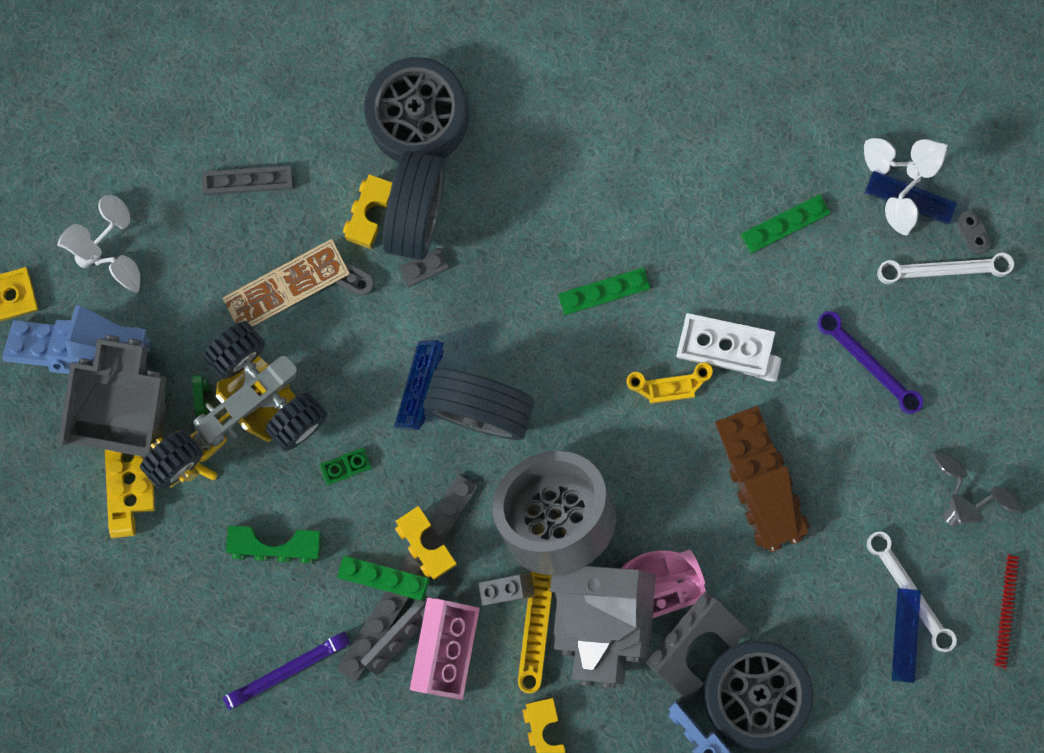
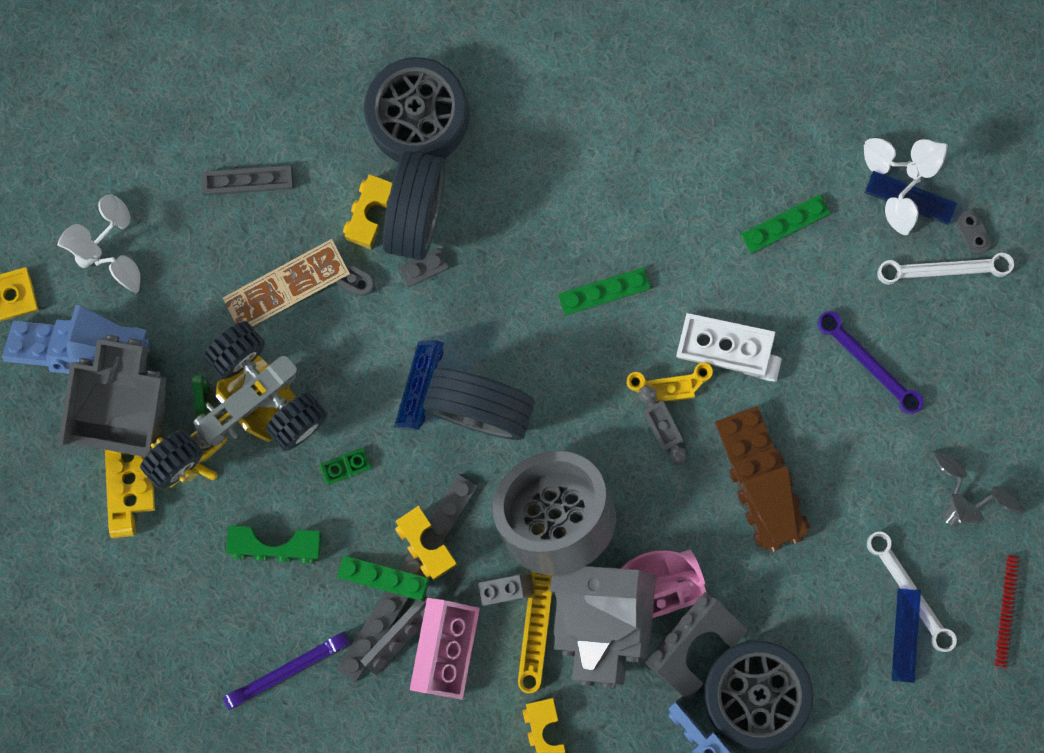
(662, 425): none -> dark grey plate

